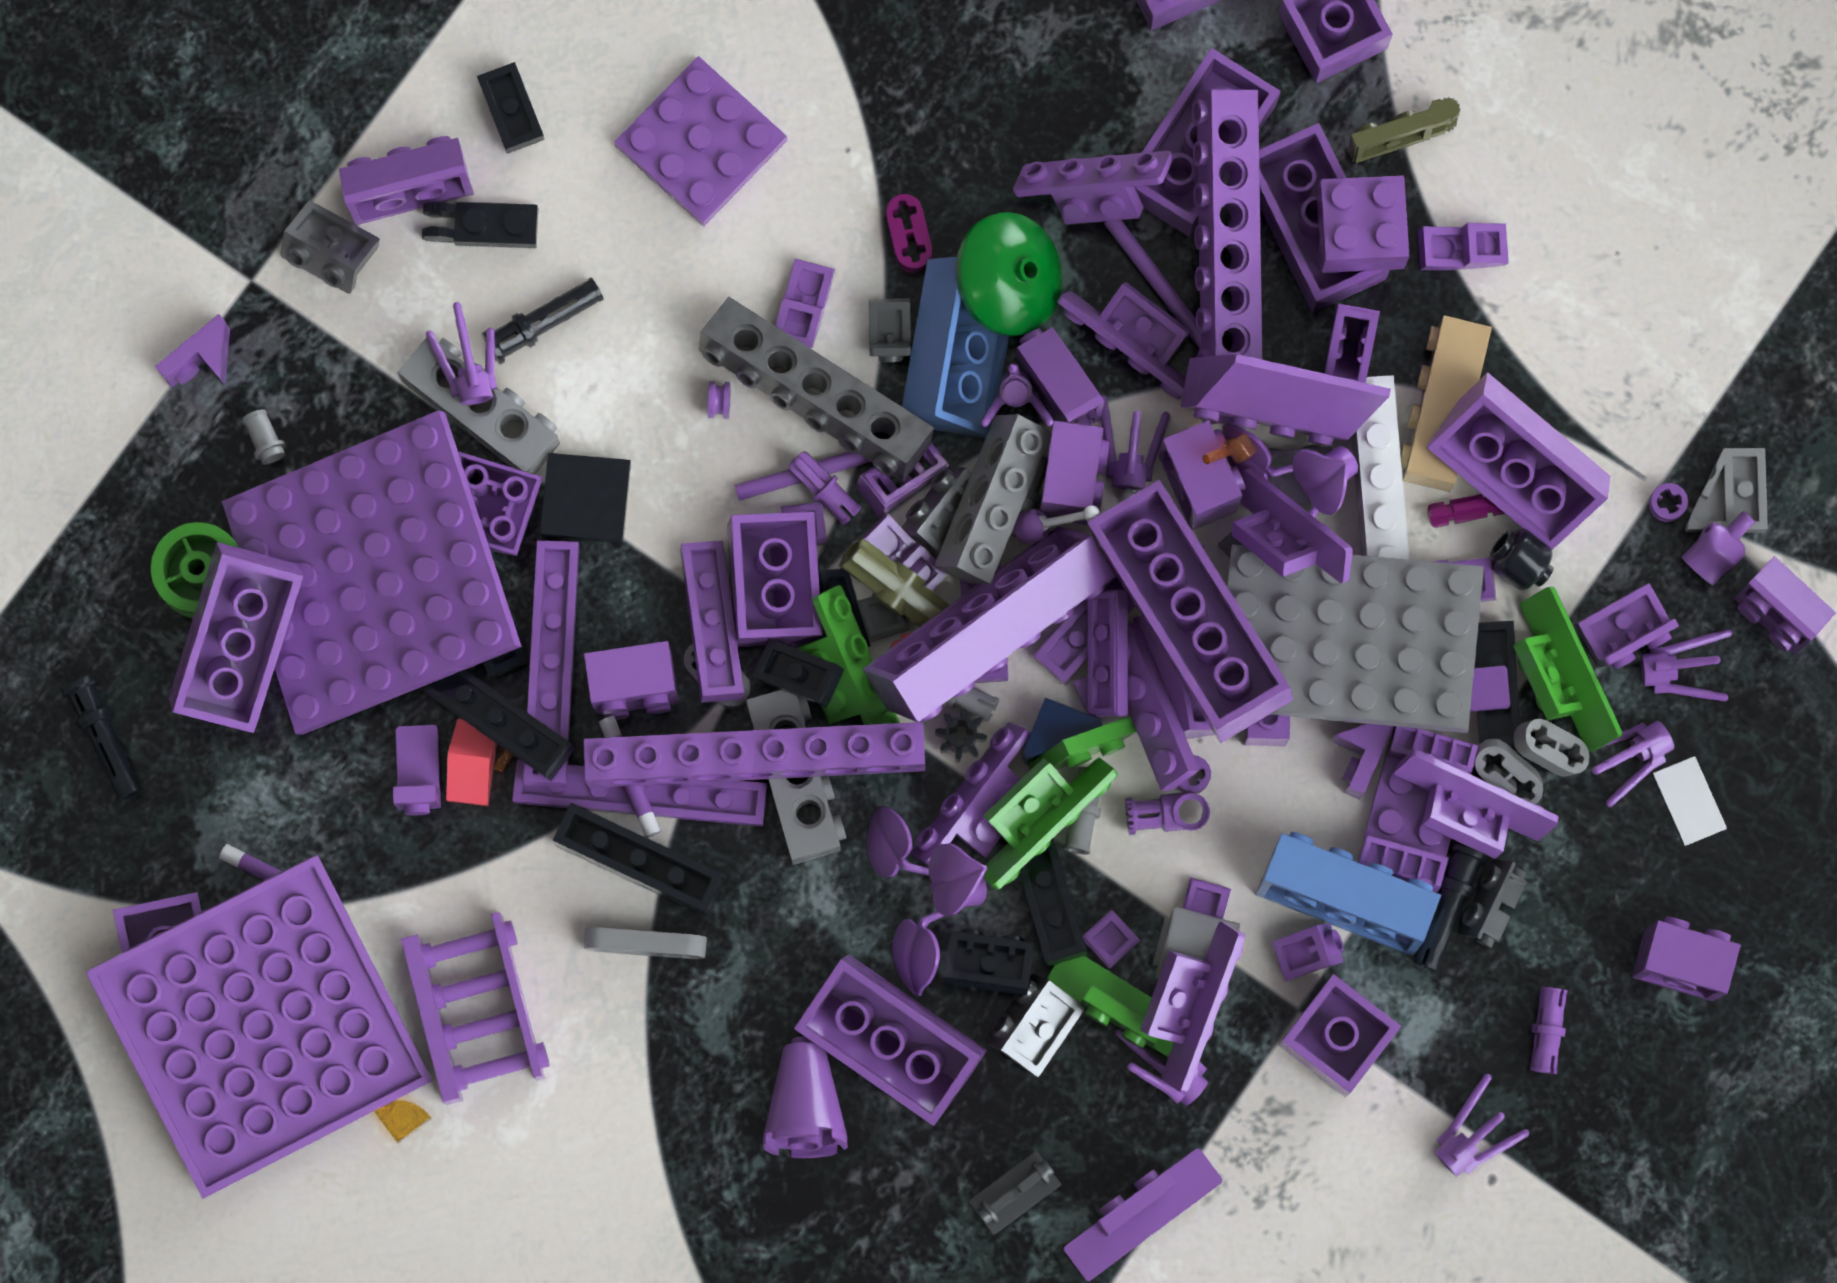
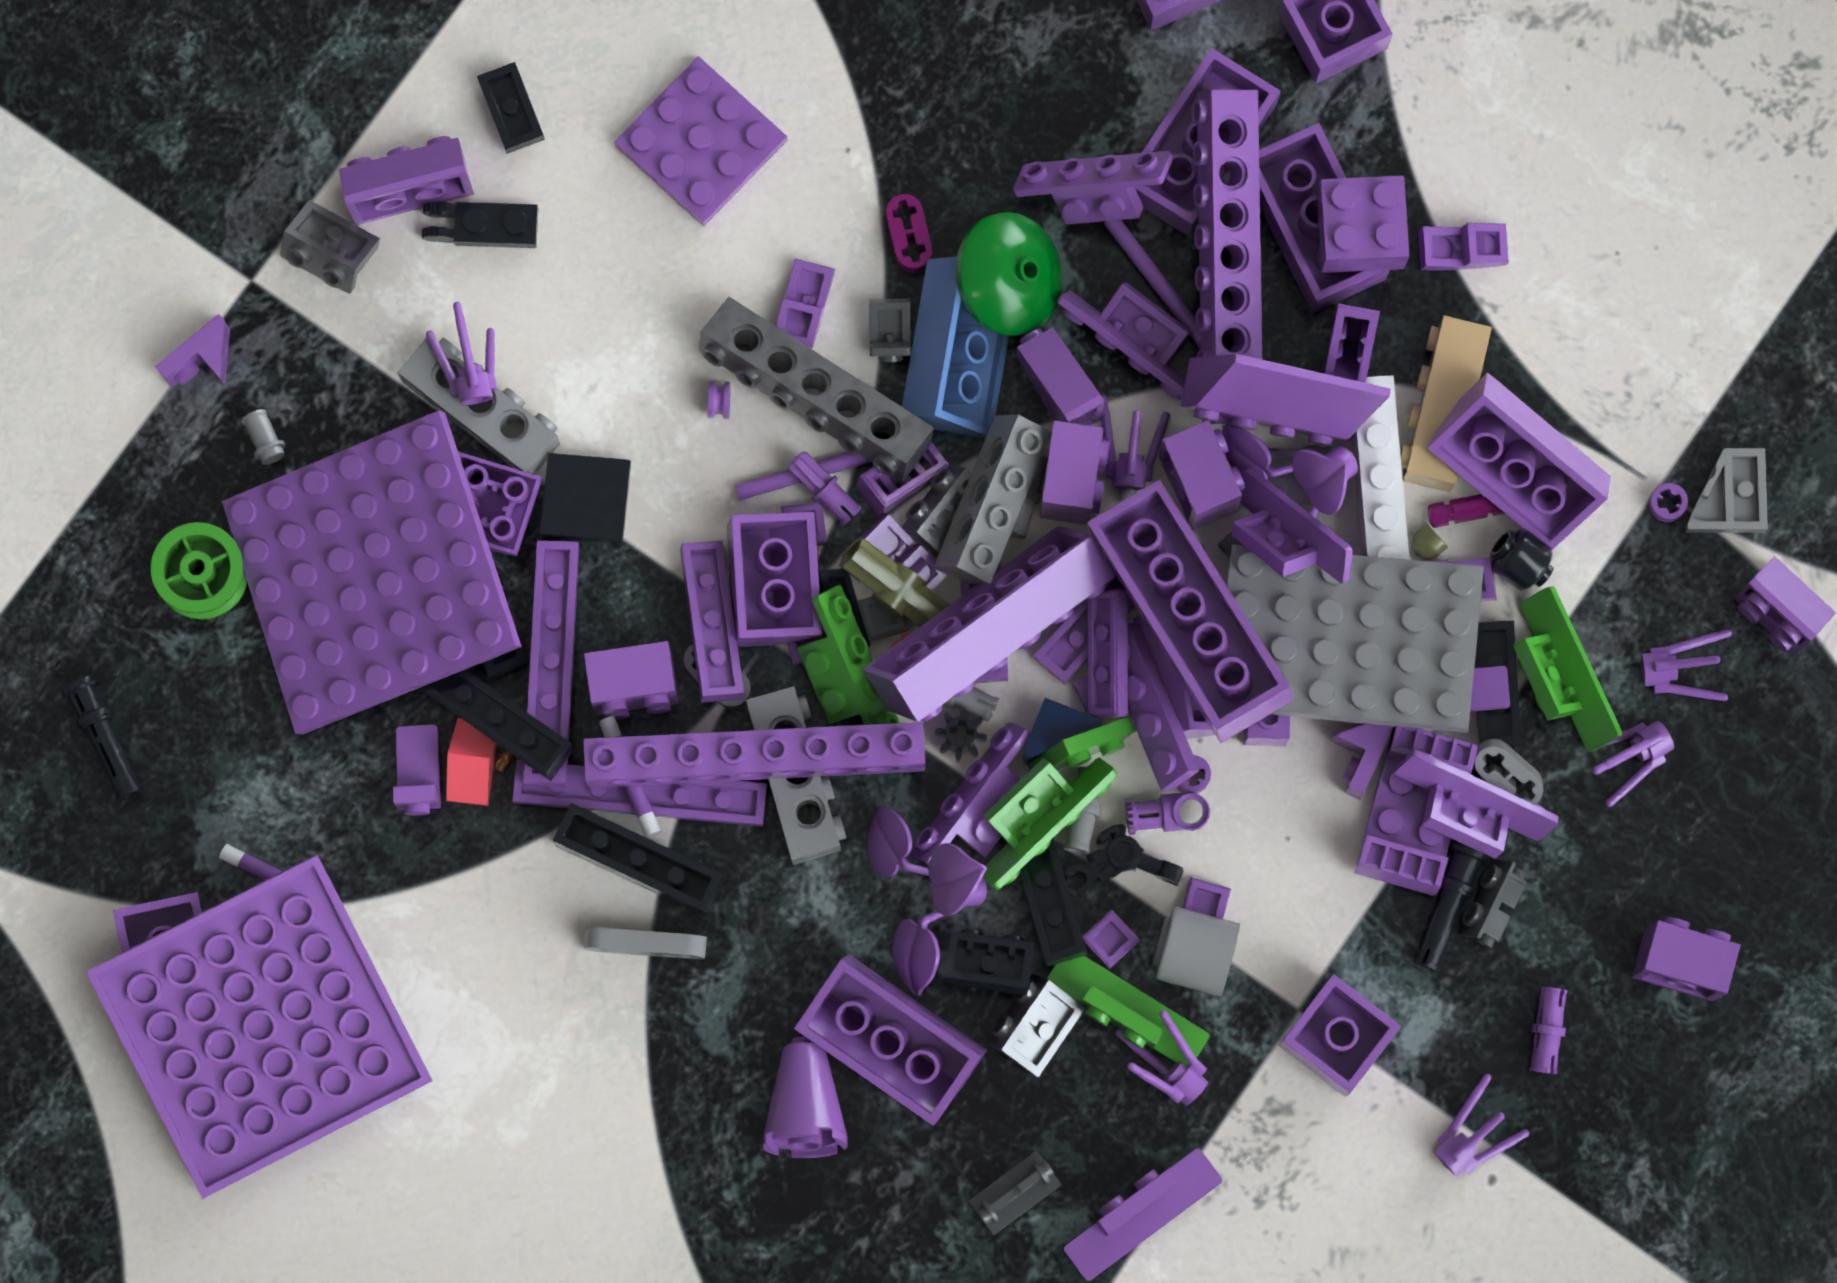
(235, 637): medium lavender brick -> none
(402, 1118): clear yellow tile -> none
(444, 1038): medium lavender fence -> none
(586, 294): black pin -> none
(798, 673): black plate -> none
(1016, 391): medium lavender plant -> none
(1034, 524): hinge -> none
(1120, 856): none -> black piece
(1188, 1003): medium lavender bracket -> none
(1239, 449): clear orange hand -> none
(1308, 951): medium lavender bracket -> none
(1349, 893): medium blue slope -> none
(1404, 130): olive hinge -> none
(1427, 543): none -> olive hinge
(1554, 741): light grey beam -> none
(1626, 626): medium lavender bracket -> none
(1690, 801): white sticker -> none
(1718, 548): medium lavender piece -> none

